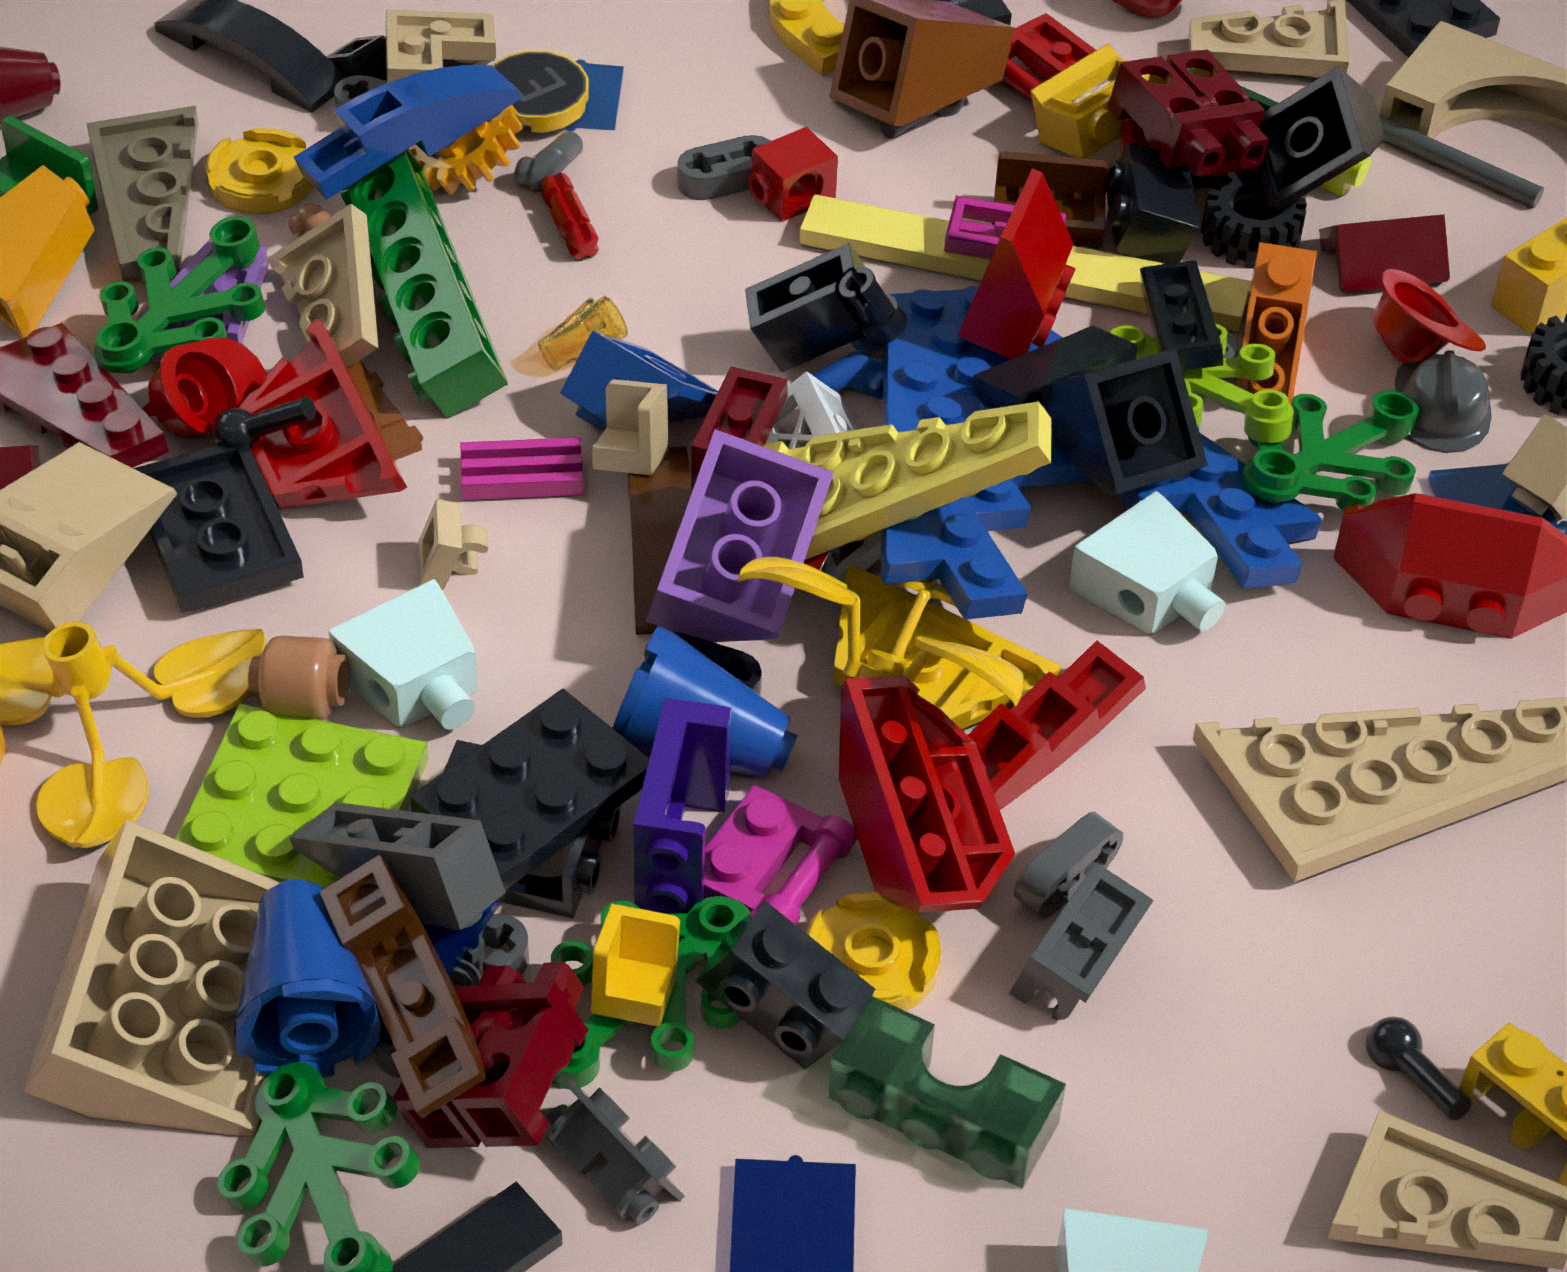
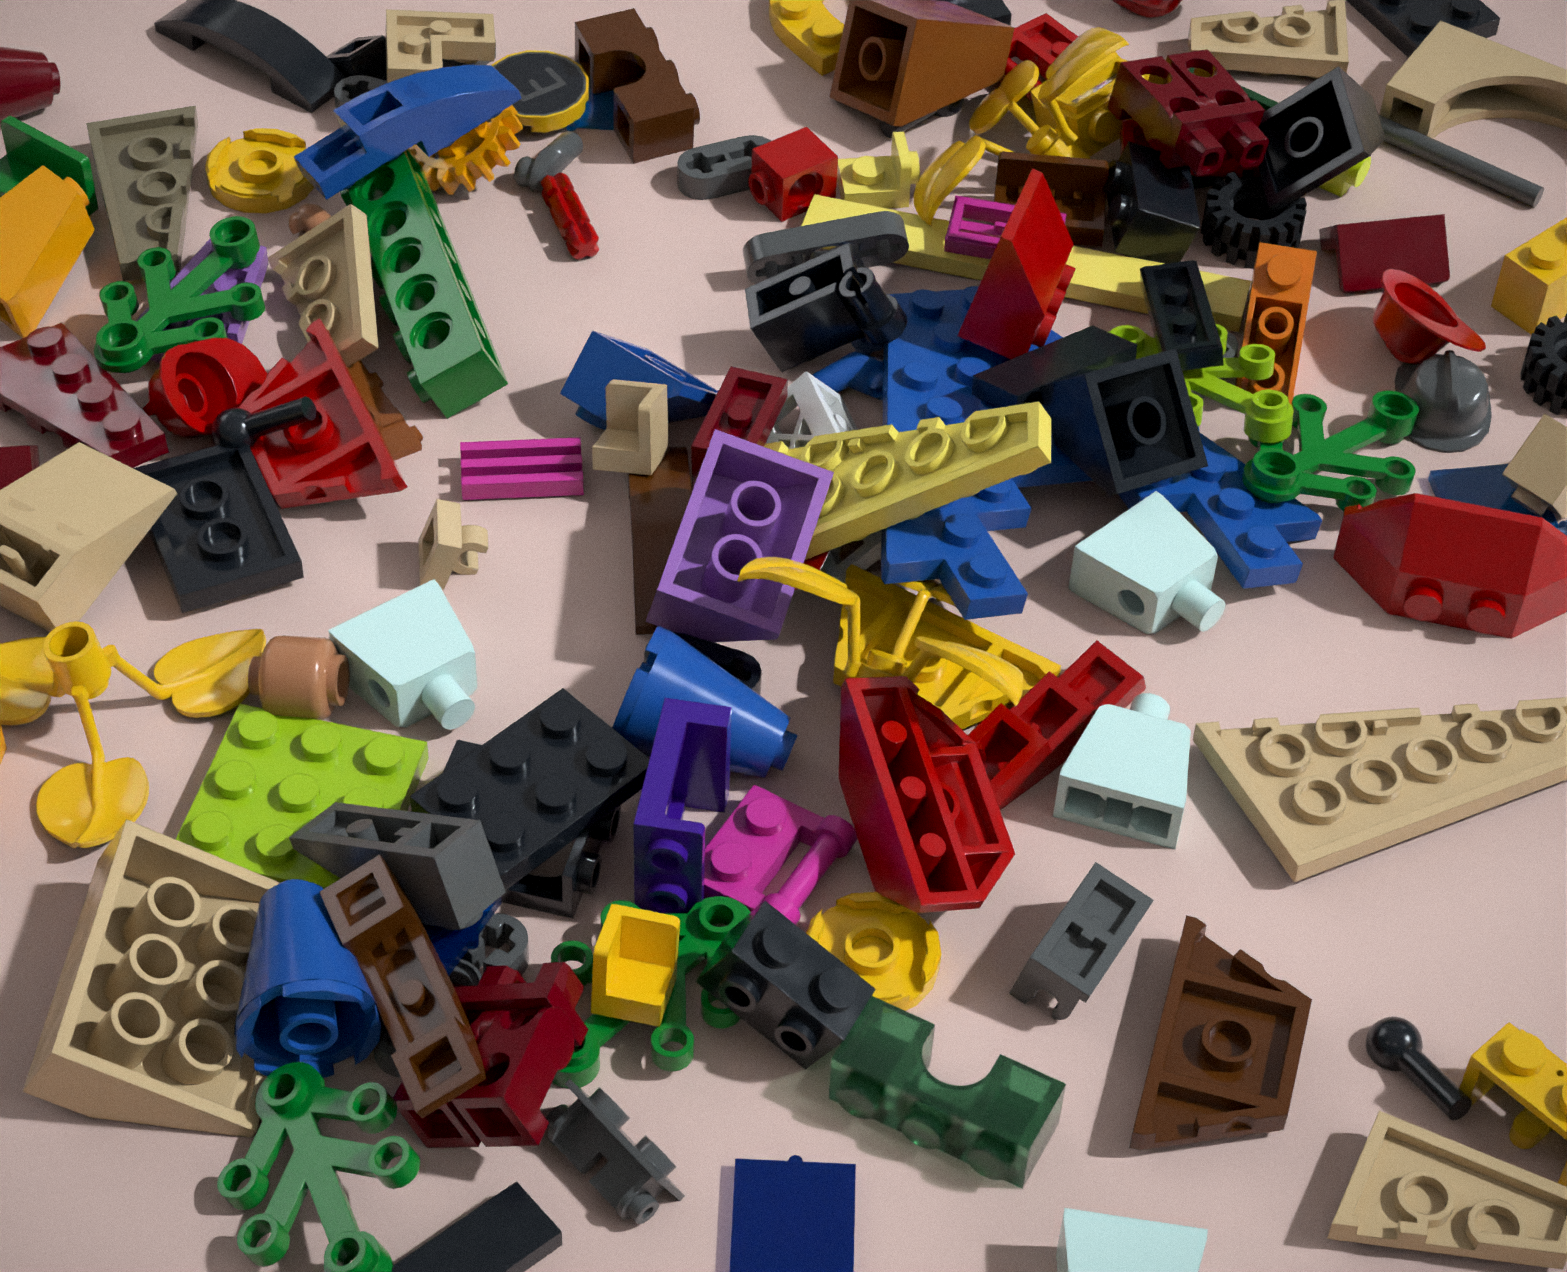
(567, 340): clear yellow cone -> none
(650, 105): none -> reddish brown arch
(875, 237): none -> dark grey beam
(880, 179): none -> light yellow bracket
(960, 157): none -> yellow plant
(1062, 865): dark grey beam -> none
(1128, 773): none -> light aqua torso
(1221, 1048): none -> reddish brown wing

